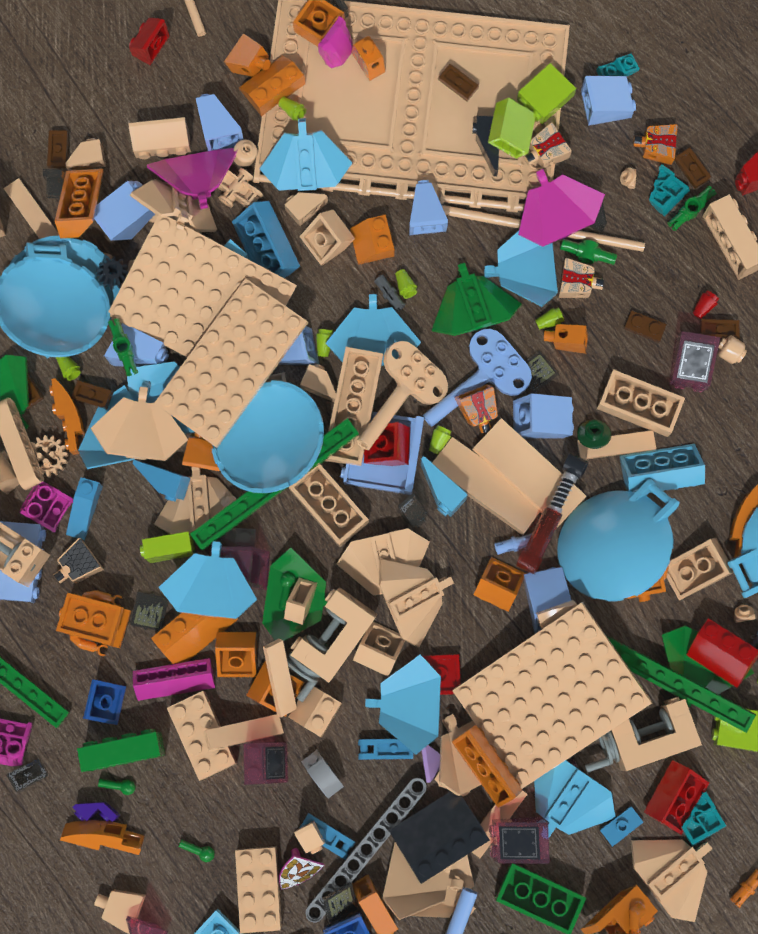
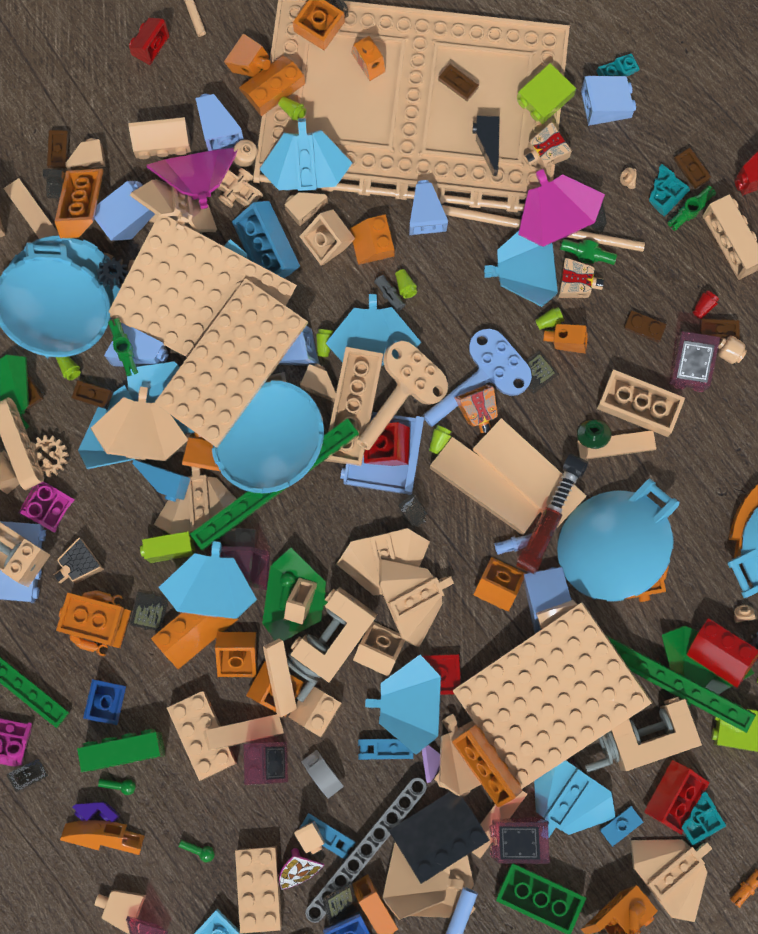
(66, 409): orange slope -> none
(83, 507): dark azure slope -> none
(173, 679): dark pink brick -> none
(329, 505): light nougat brick -> none
(336, 44): dark pink slope -> none
(445, 492): medium azure slope -> none
(473, 304): green panel -> none
(512, 128): lime brick -> none
(543, 416): light blue slope -> none
(658, 143): torso -> none
(667, 467): medium azure slope -> none
(698, 568): light nougat slope -> none

